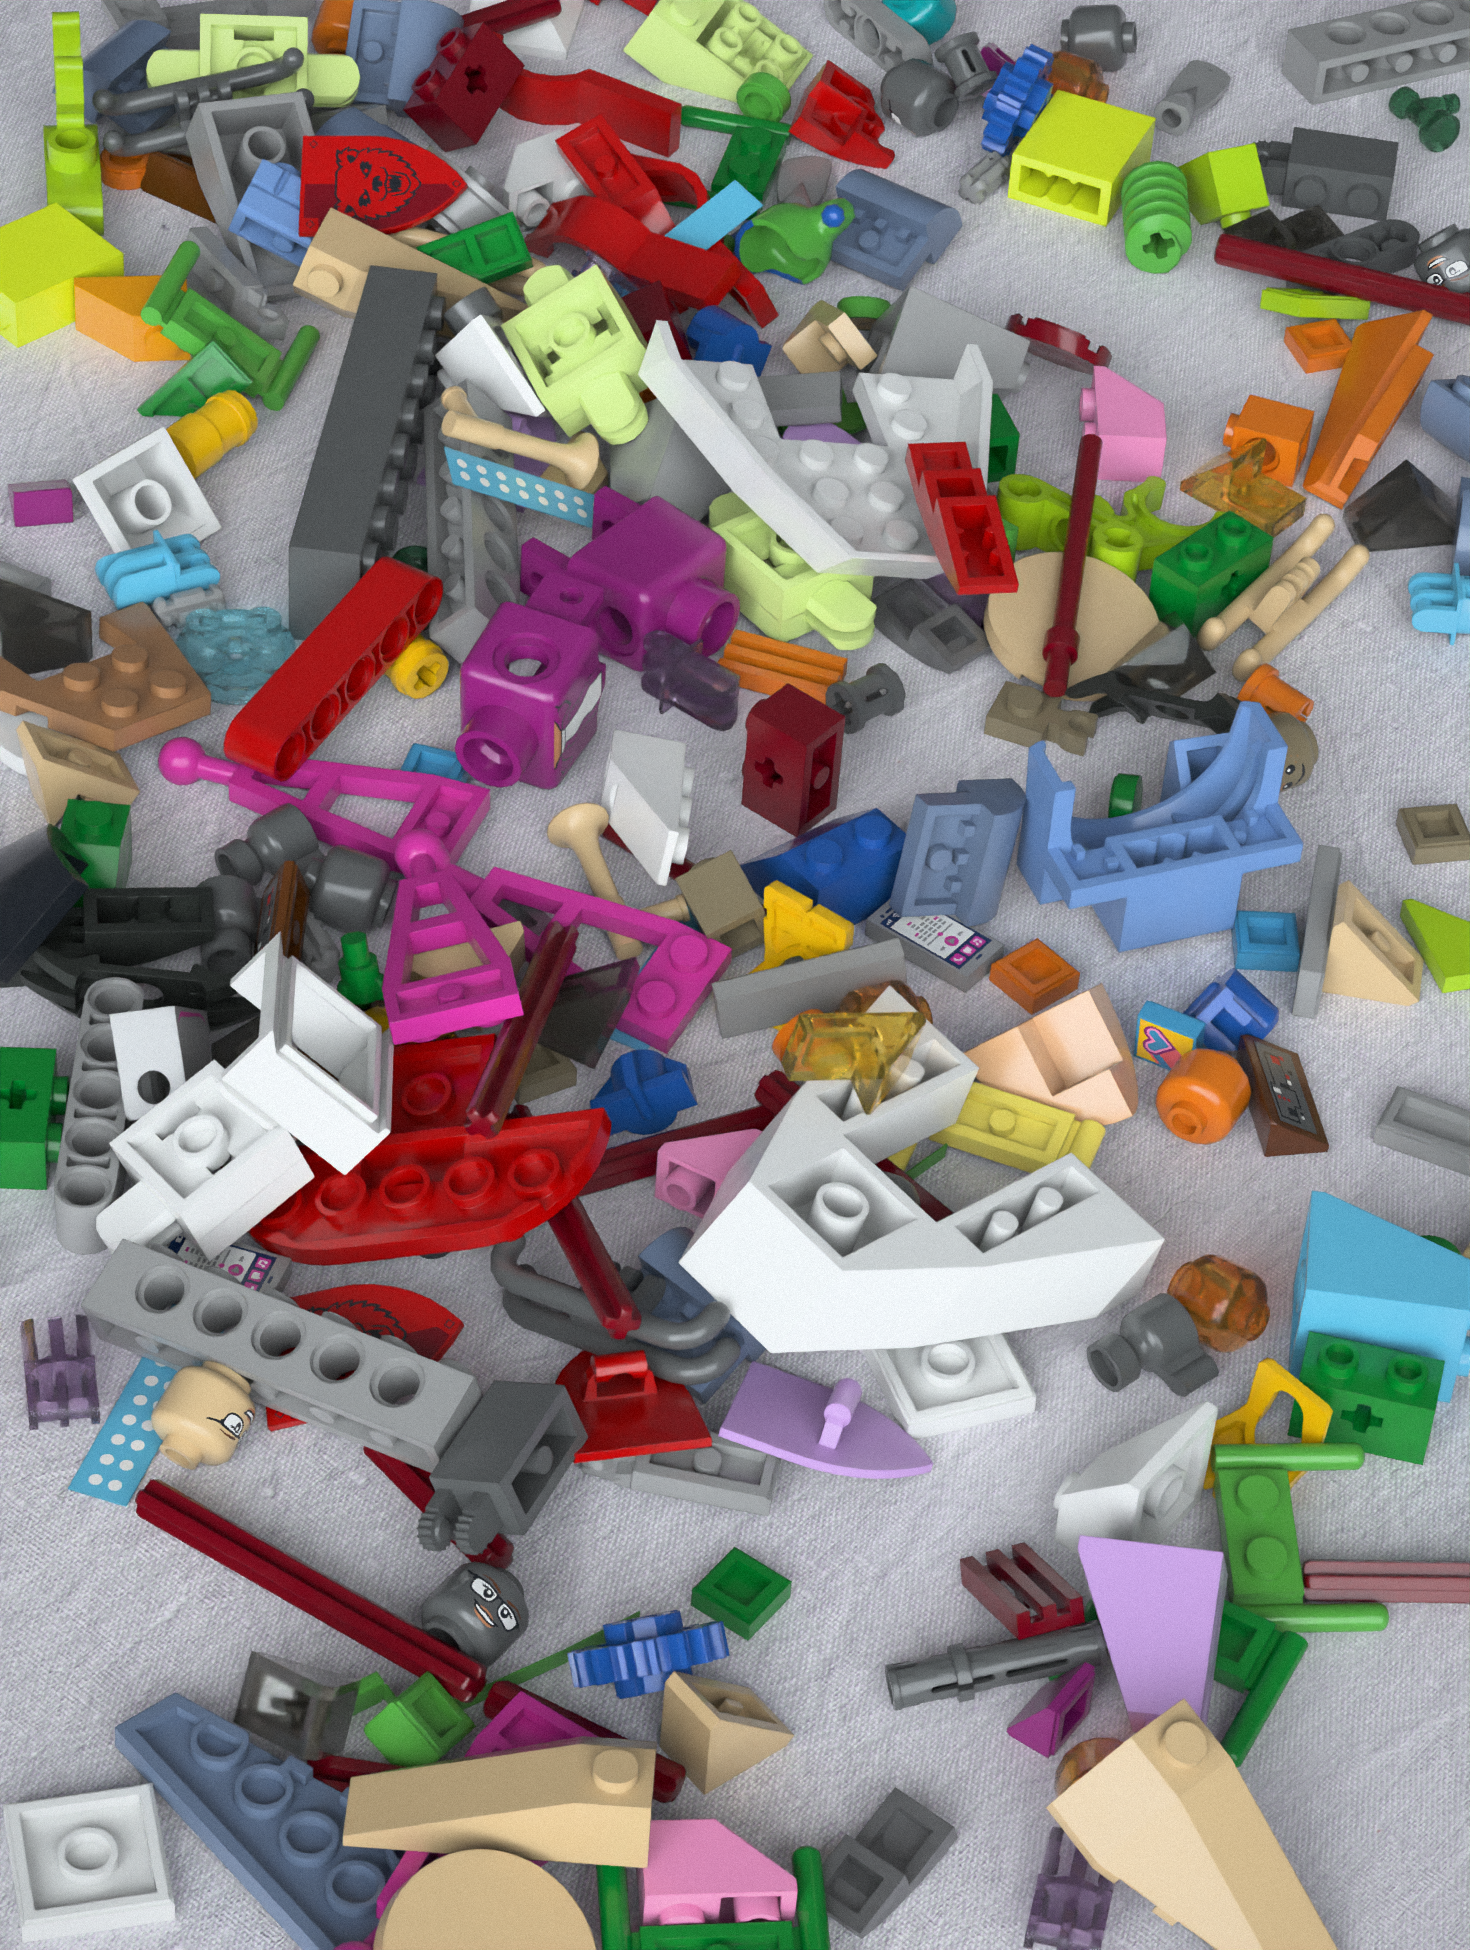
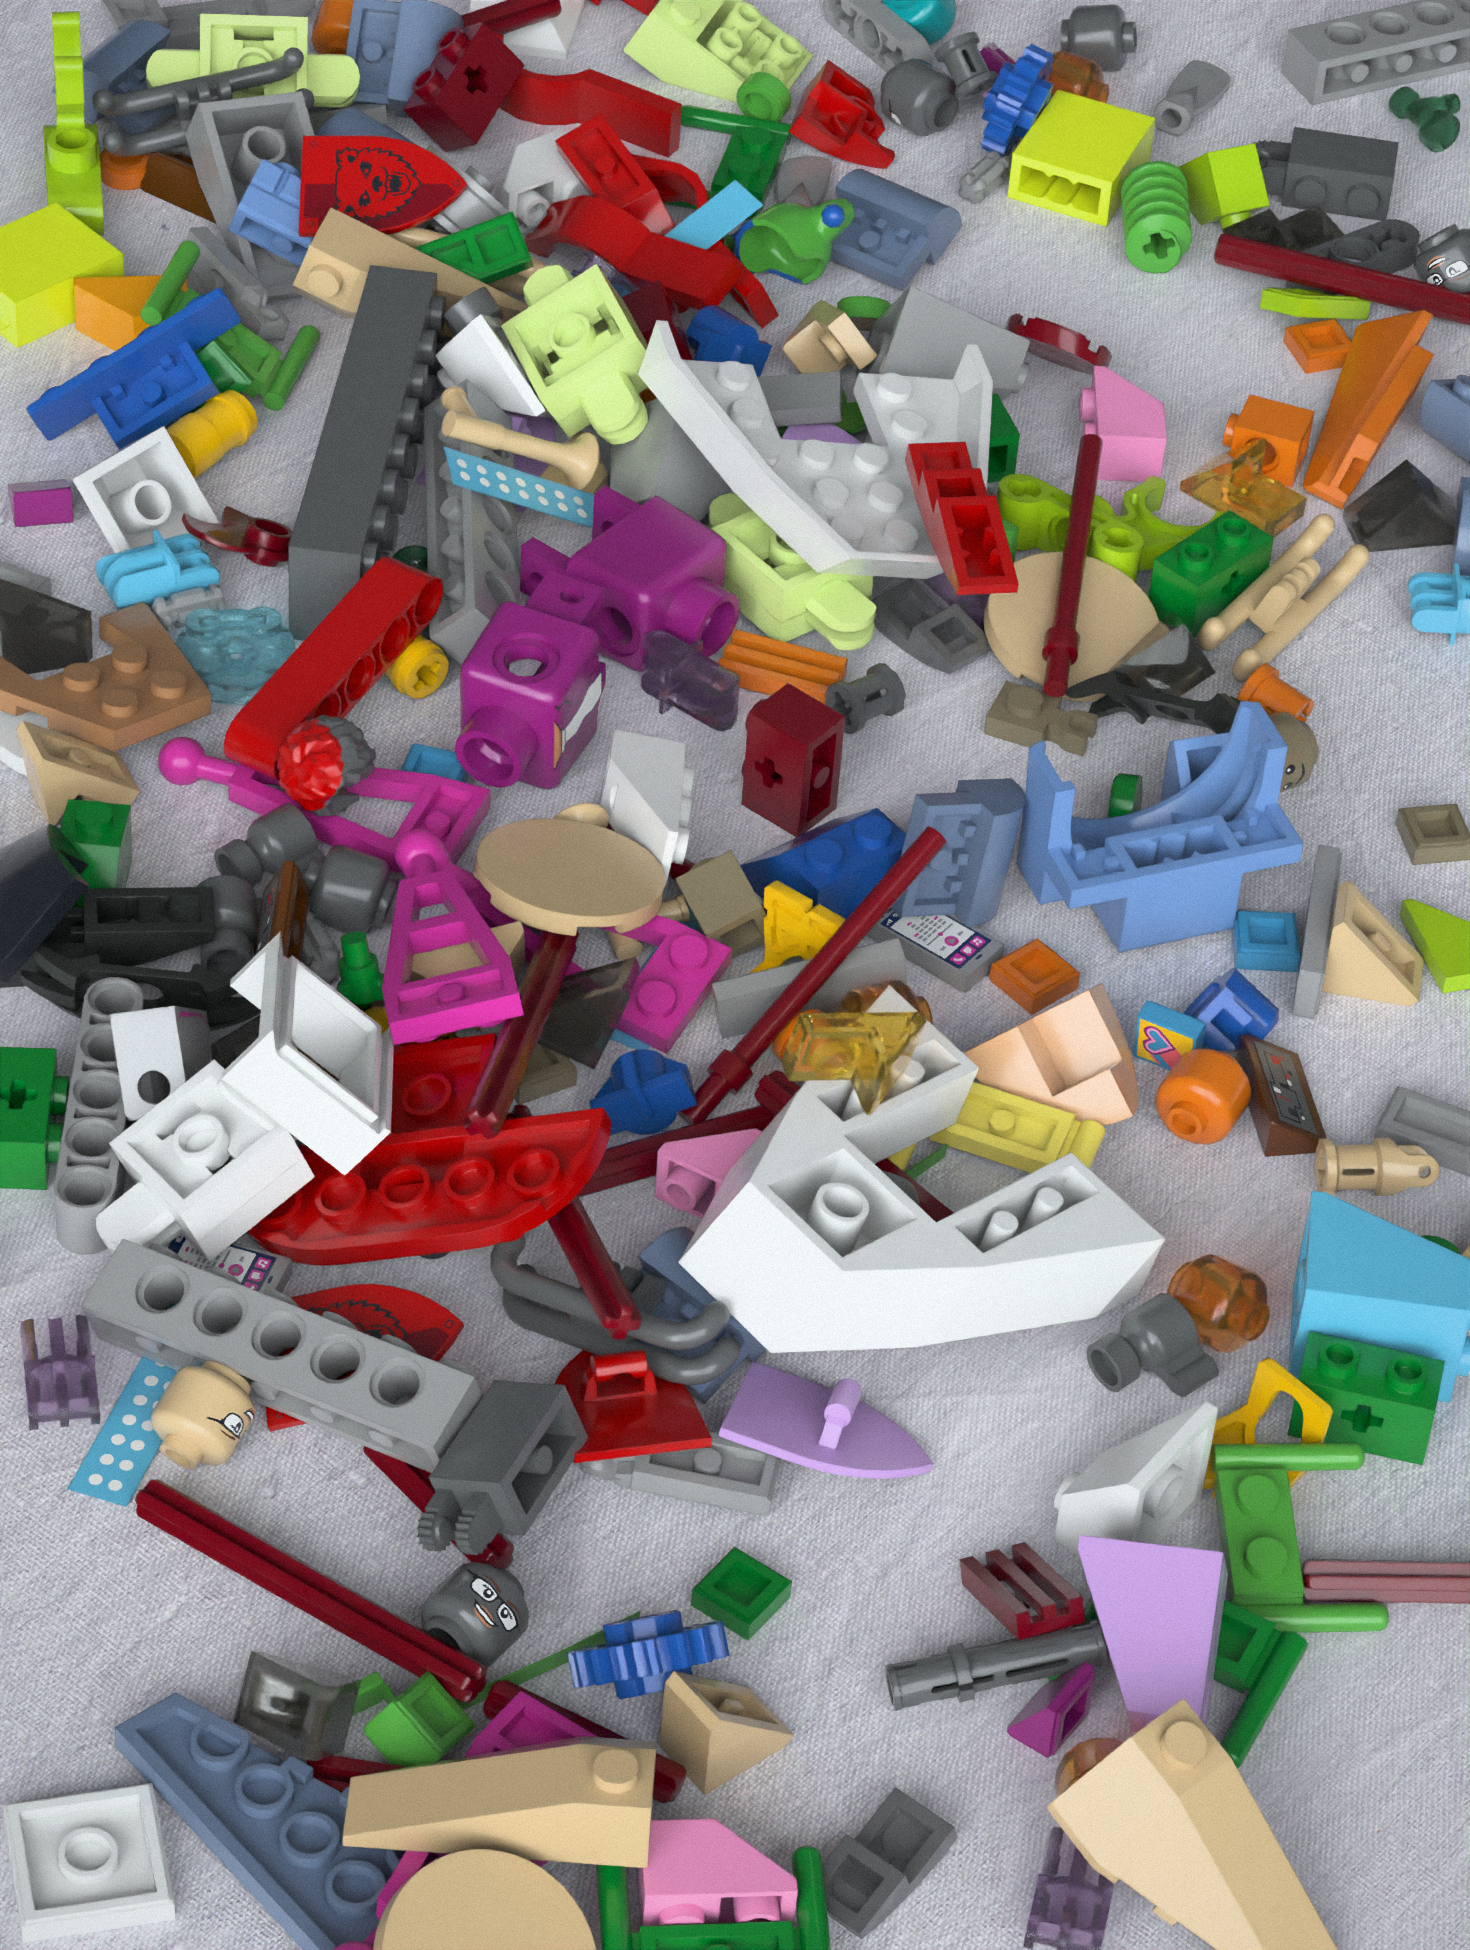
(143, 381): none -> blue bracket
(257, 538): none -> dark red plate
(321, 761): none -> red piece
(569, 876): none -> tan tile
(732, 1068): none -> dark red bar
(952, 1384): white tile -> none
(1373, 1166): none -> tan piece

